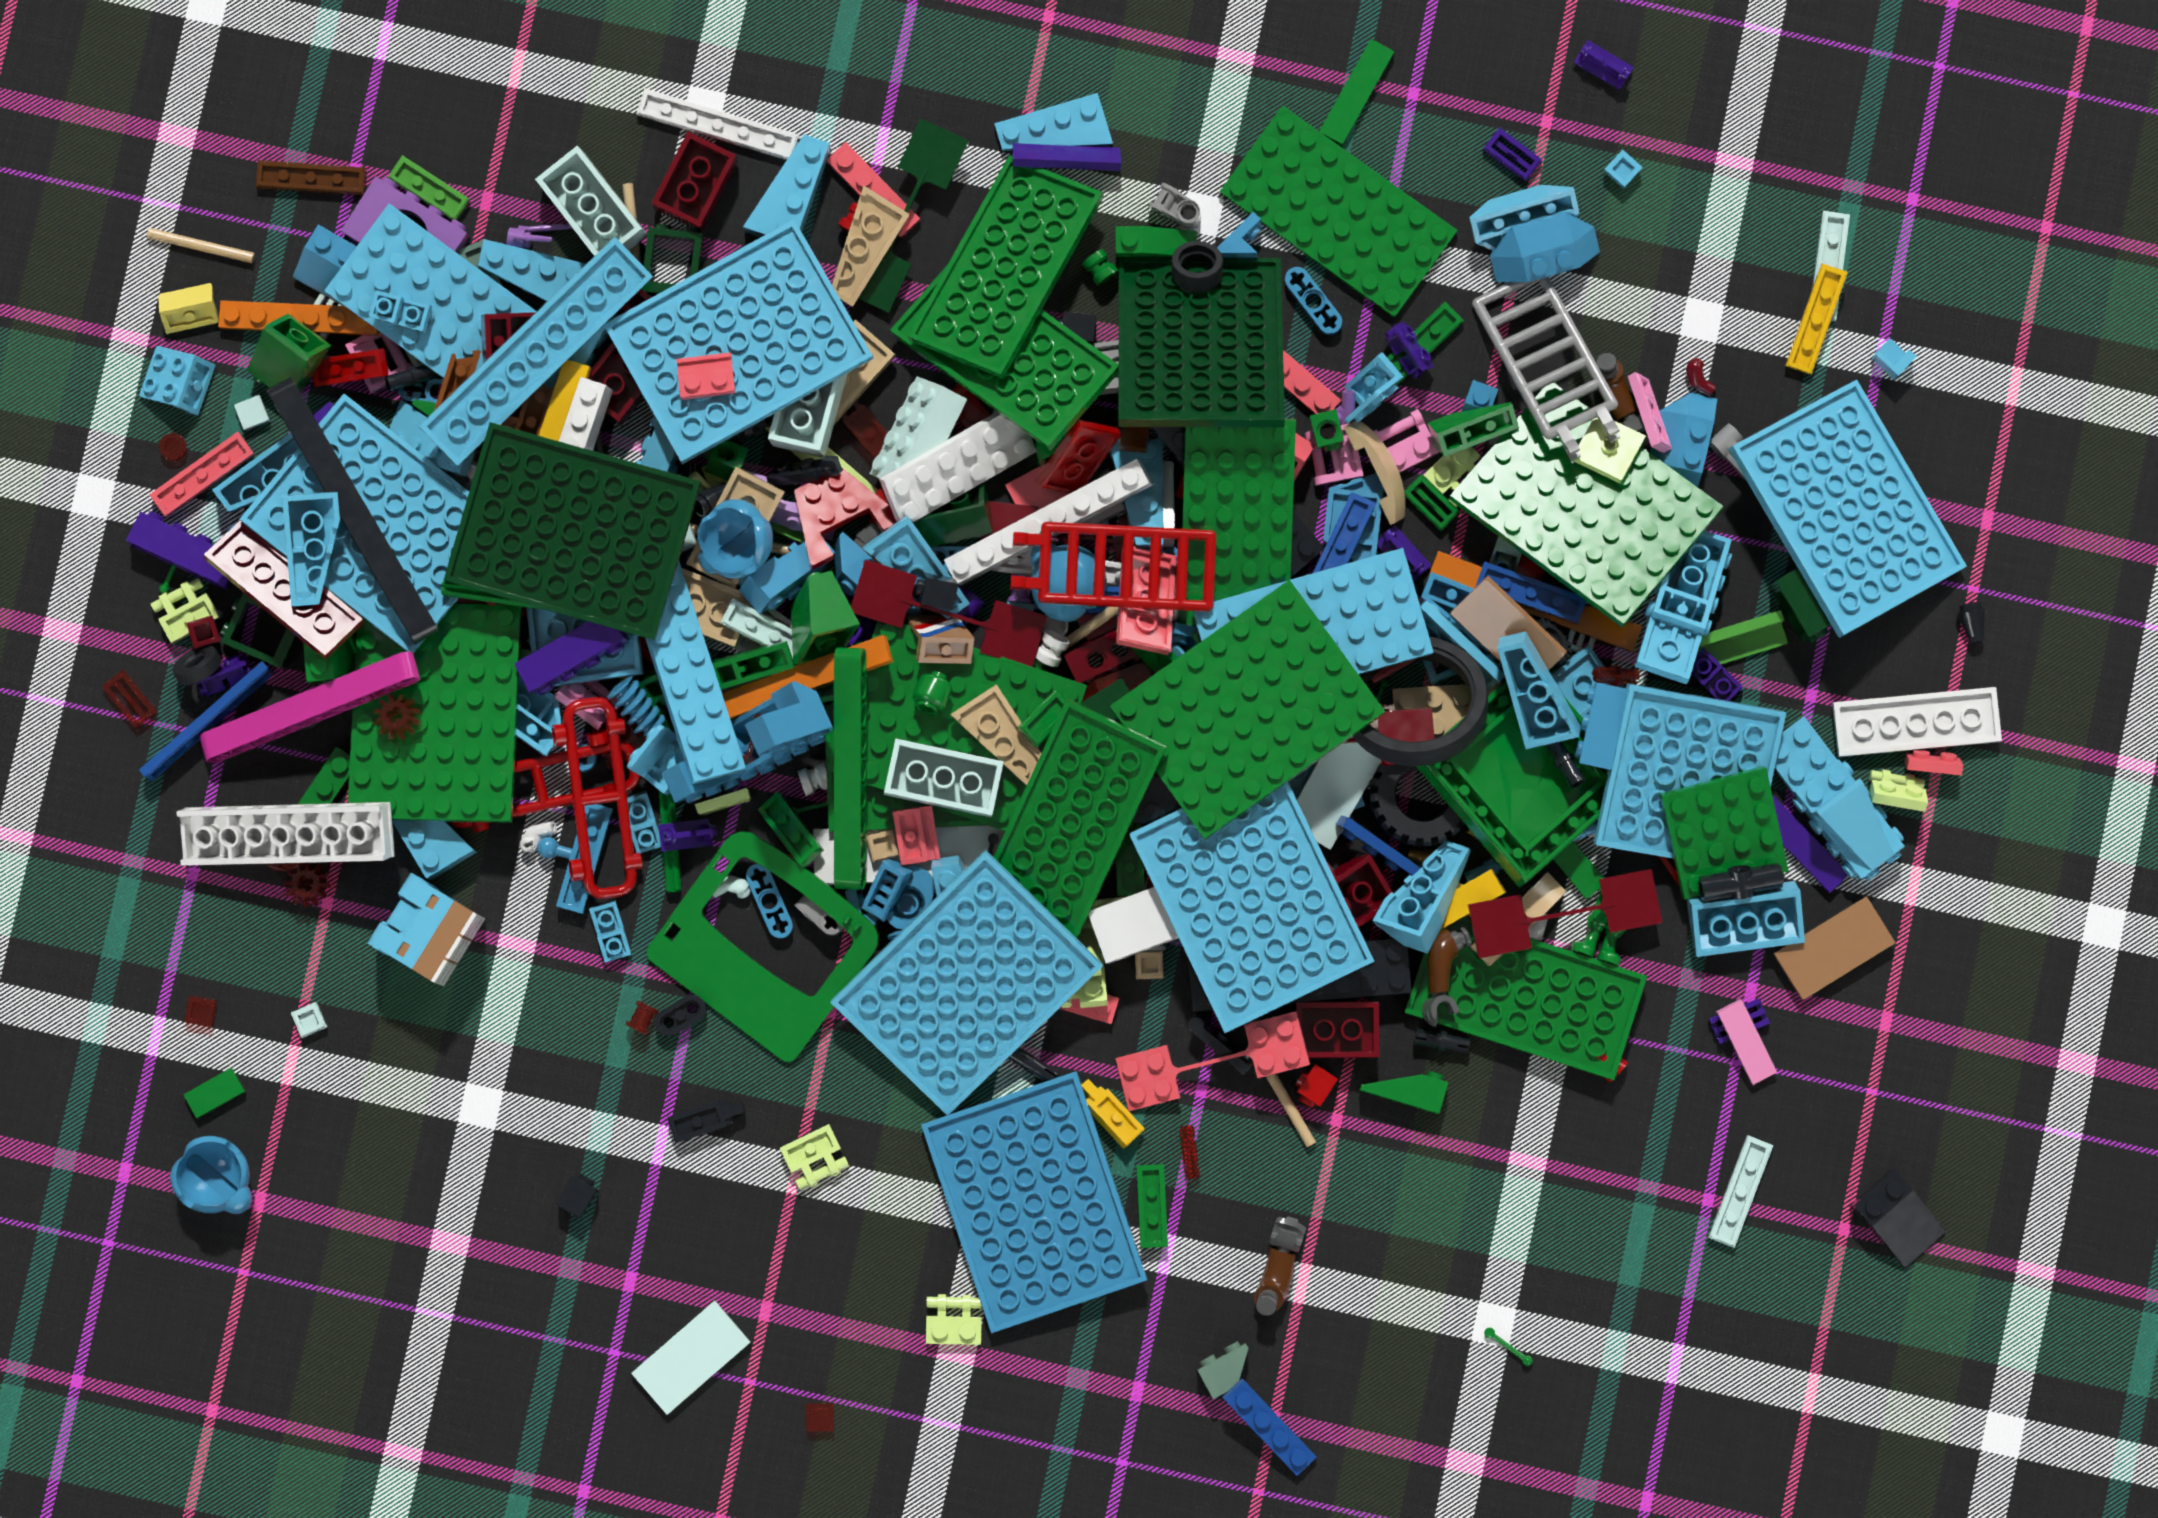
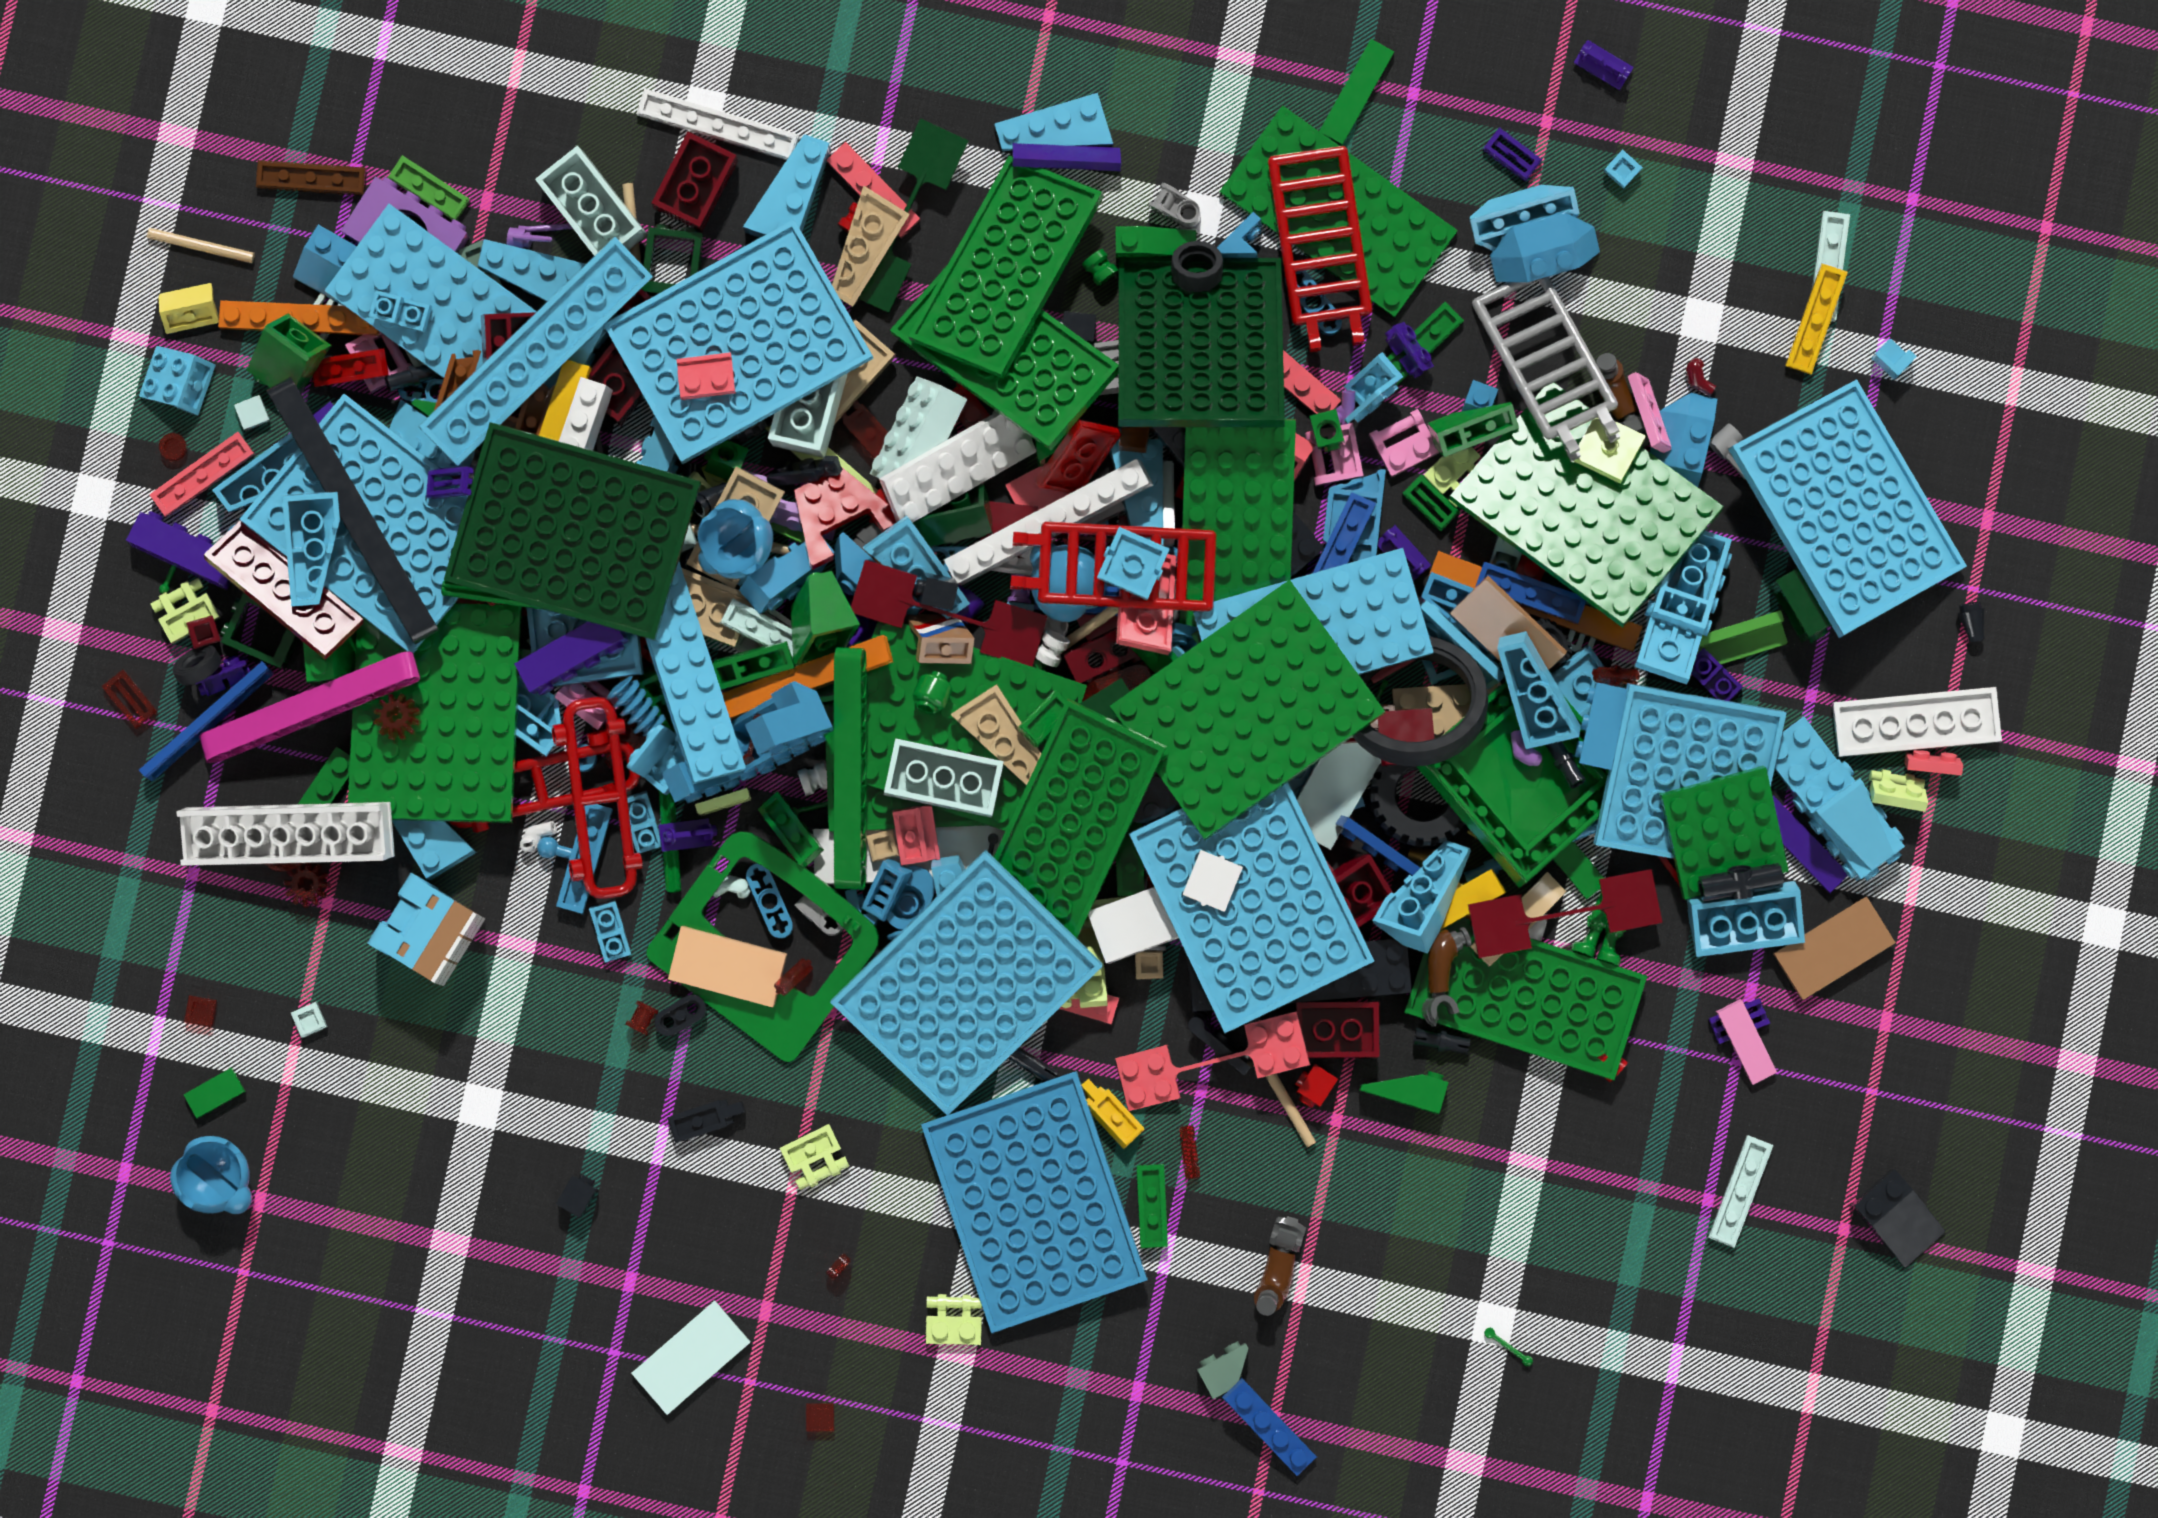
(463, 482): none -> dark purple tile
(727, 966): none -> light nougat tile
(793, 977): none -> clear red axle
(838, 1266): none -> clear red tile
(1133, 563): none -> medium azure plate
(1212, 880): none -> white piece
(1351, 231): none -> red bar
(1385, 467): tan slope -> none
(1527, 756): none -> medium lavender arm

